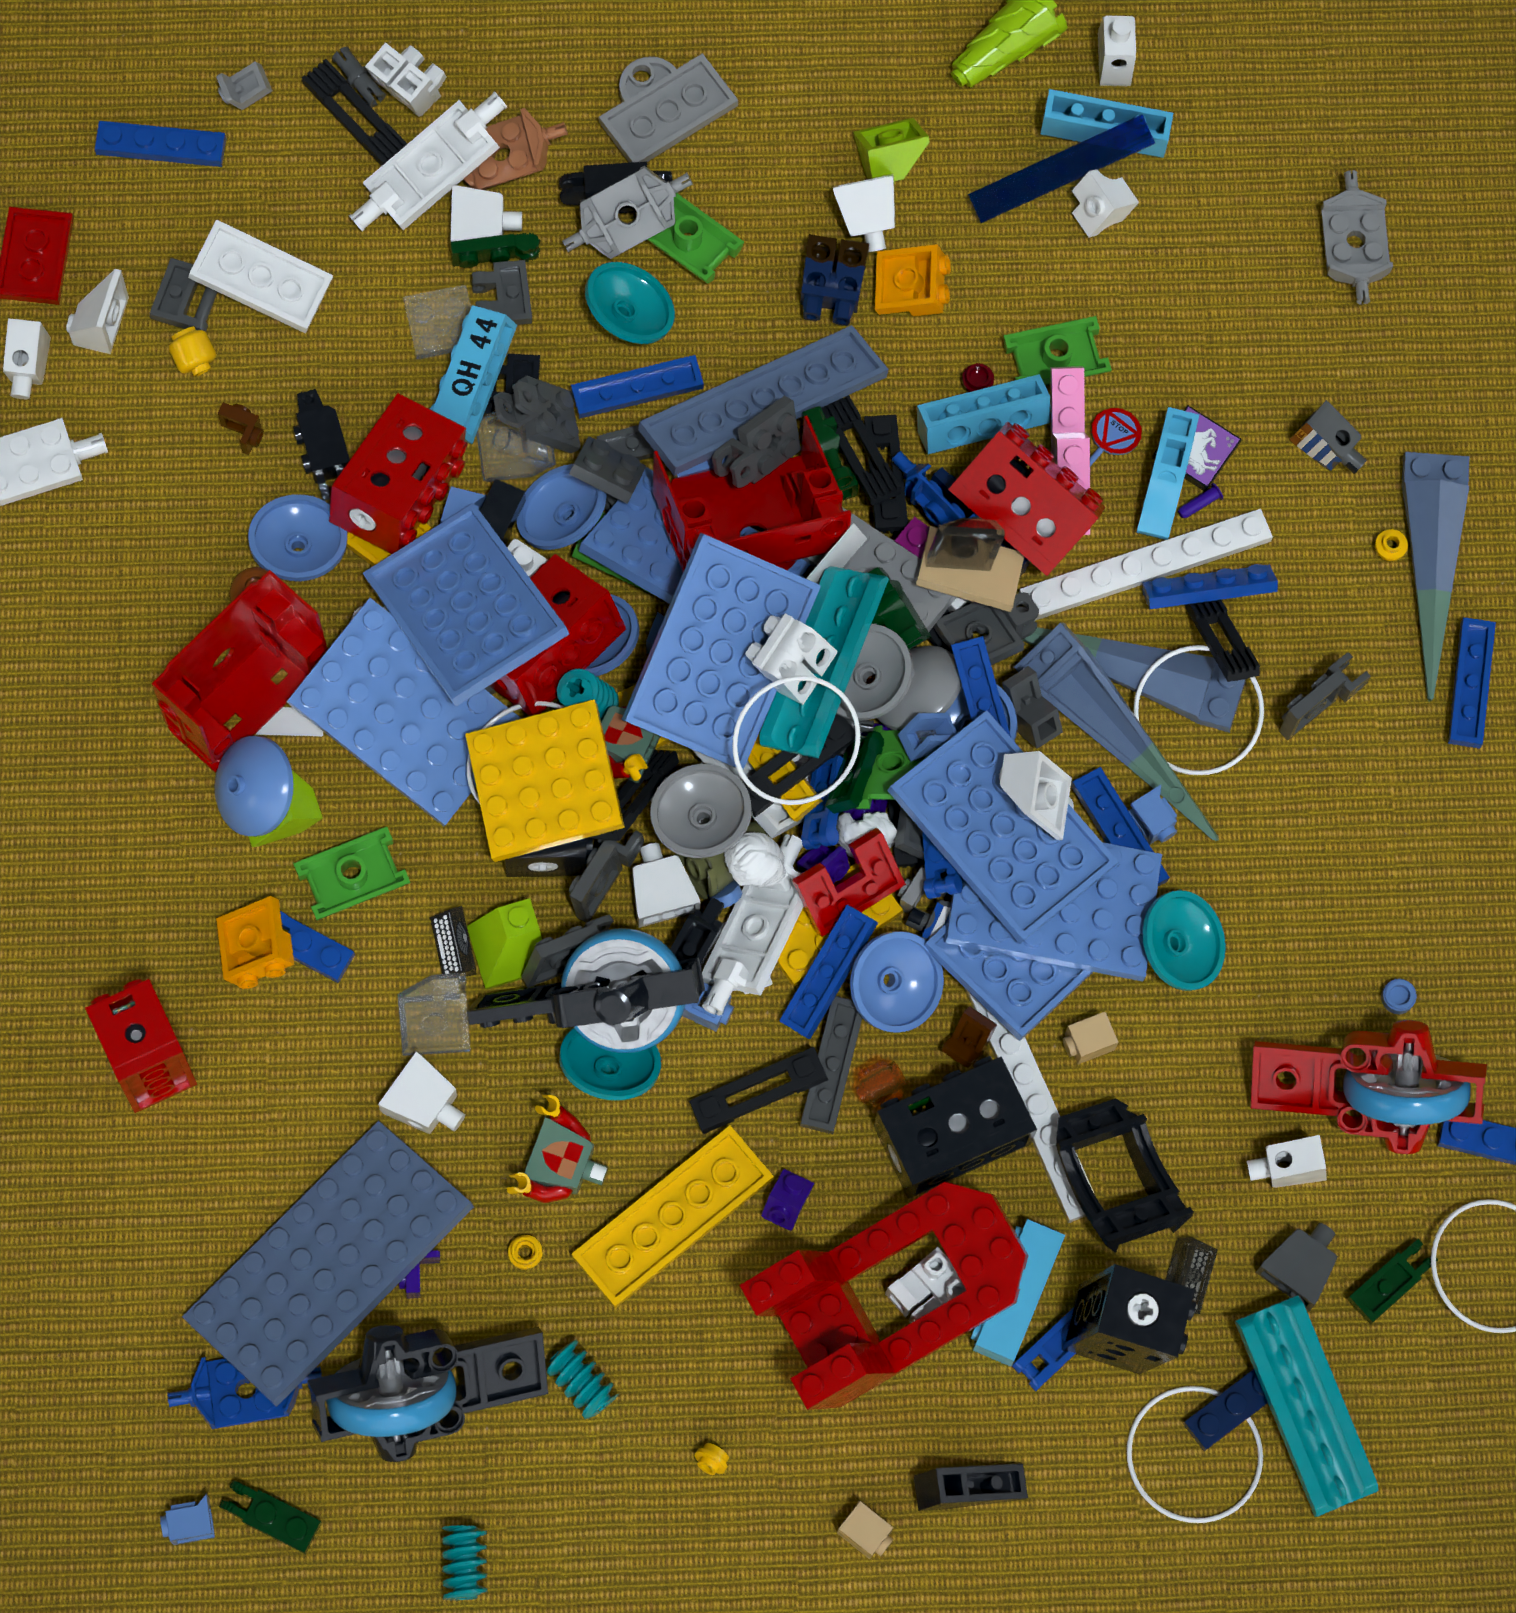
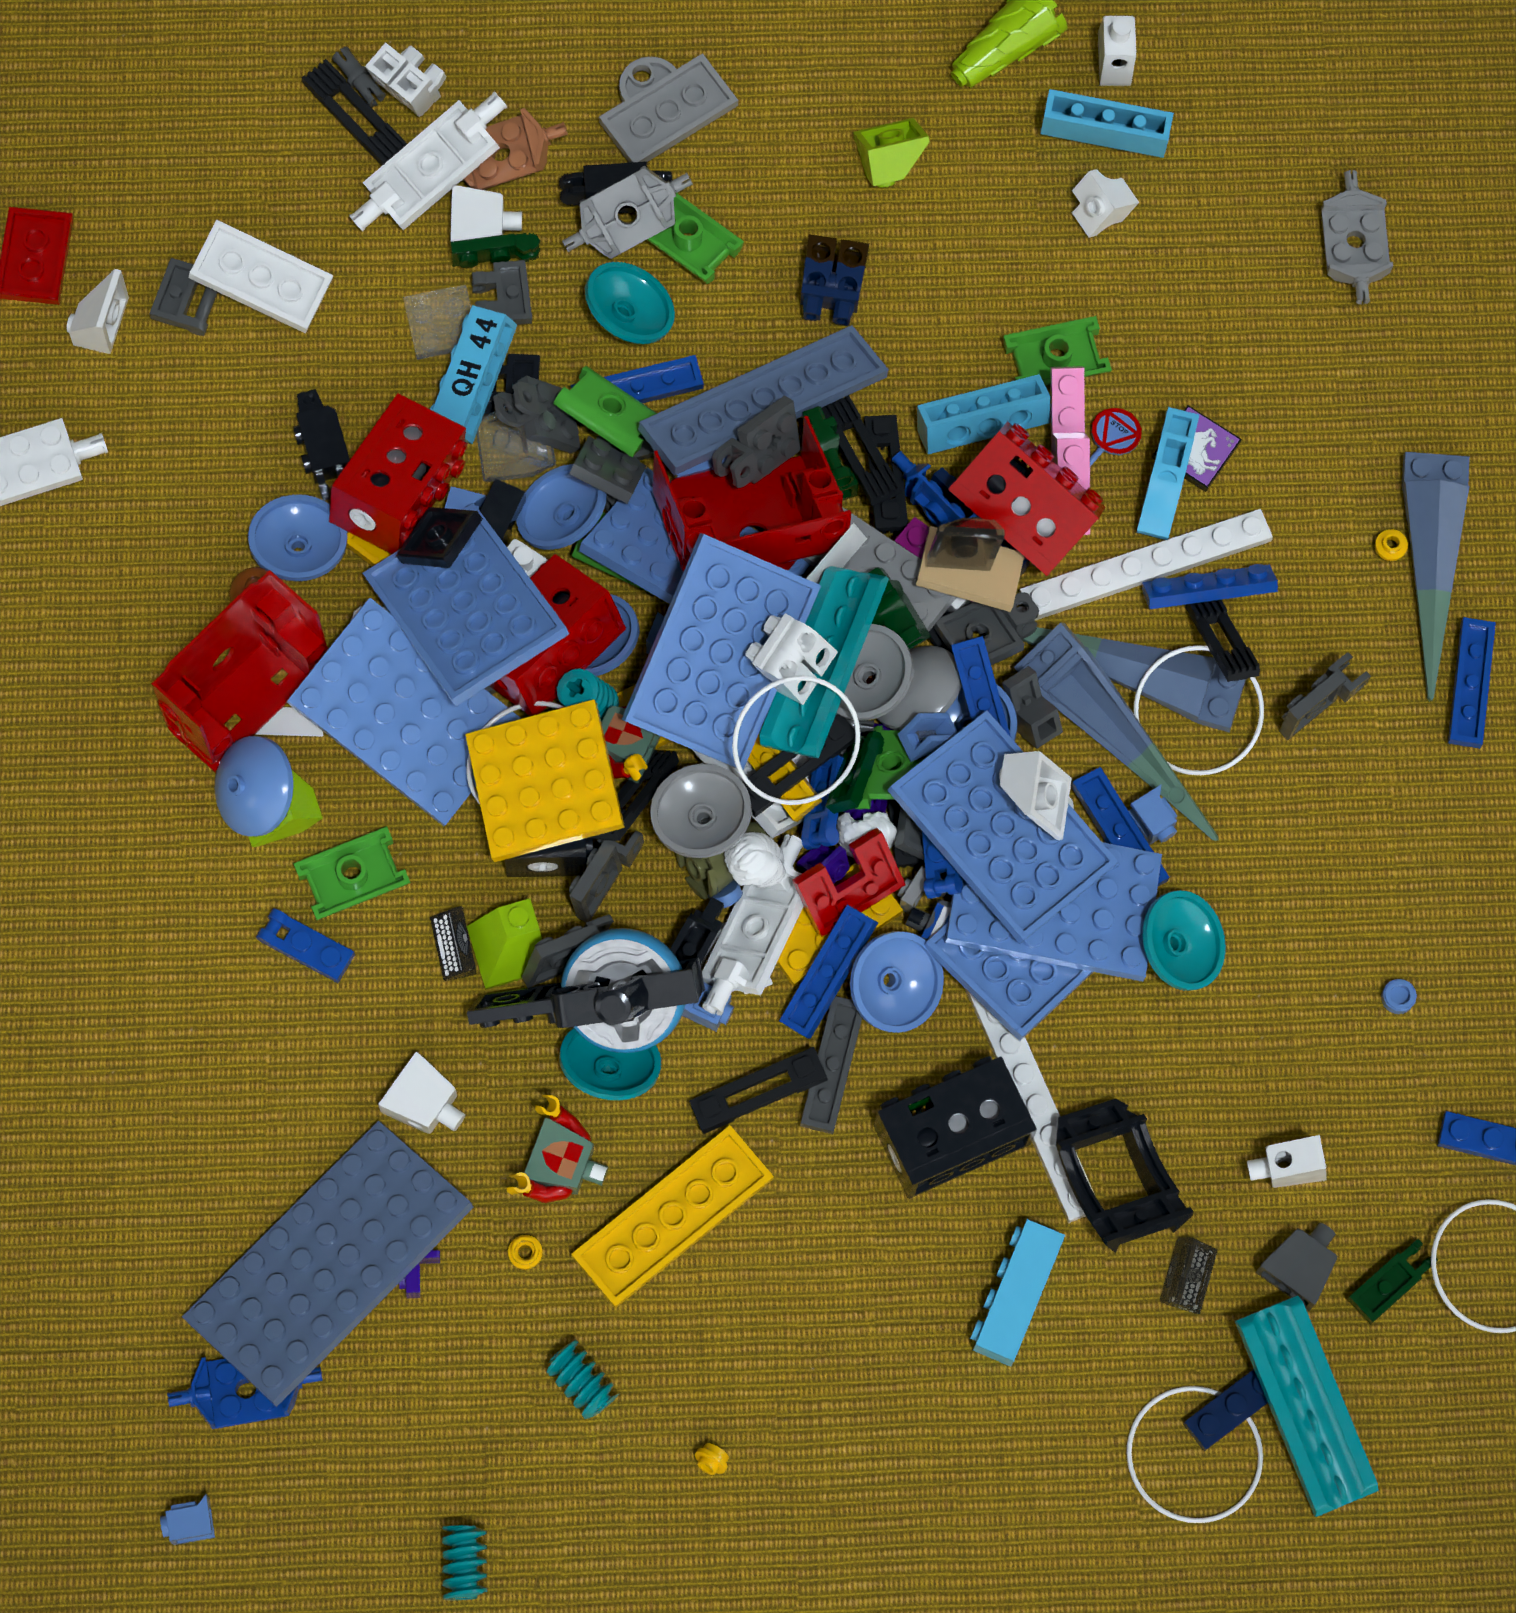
(29, 345): white torso -> none
(140, 1044): red piece -> none
(160, 143): blue plate -> none
(192, 351): yellow head -> none
(242, 421): reddish brown bracket -> none
(244, 86): light grey bracket -> none
(254, 943): light orange plate -> none
(274, 1518): dark green hinge -> none
(410, 1395): black piece -> none
(435, 1015): clear slope -> none
(439, 537): none -> black plate
(605, 410): none -> bright green piece
(662, 888): white torso -> none
(787, 1199): dark purple bracket -> none
(829, 1323): red bracket -> none
(866, 1531): tan brick -> none
(868, 208): white torso -> none
(880, 1083): clear orange head -> none
(912, 280): light orange plate -> none
(930, 1276): white hips -> none
(969, 1037): reddish brown bracket -> none
(969, 1486): black slope -> none
(977, 377): dark red plate -> none
(1050, 1351): blue plate -> none
(1061, 169): clear blue tile -> none
(1090, 1038): tan brick -> none
(1129, 1319): black piece -> none
(1200, 501): dark purple piece -> none
(1329, 439): dark grey torso -> none
(1392, 1085): red piece -> none

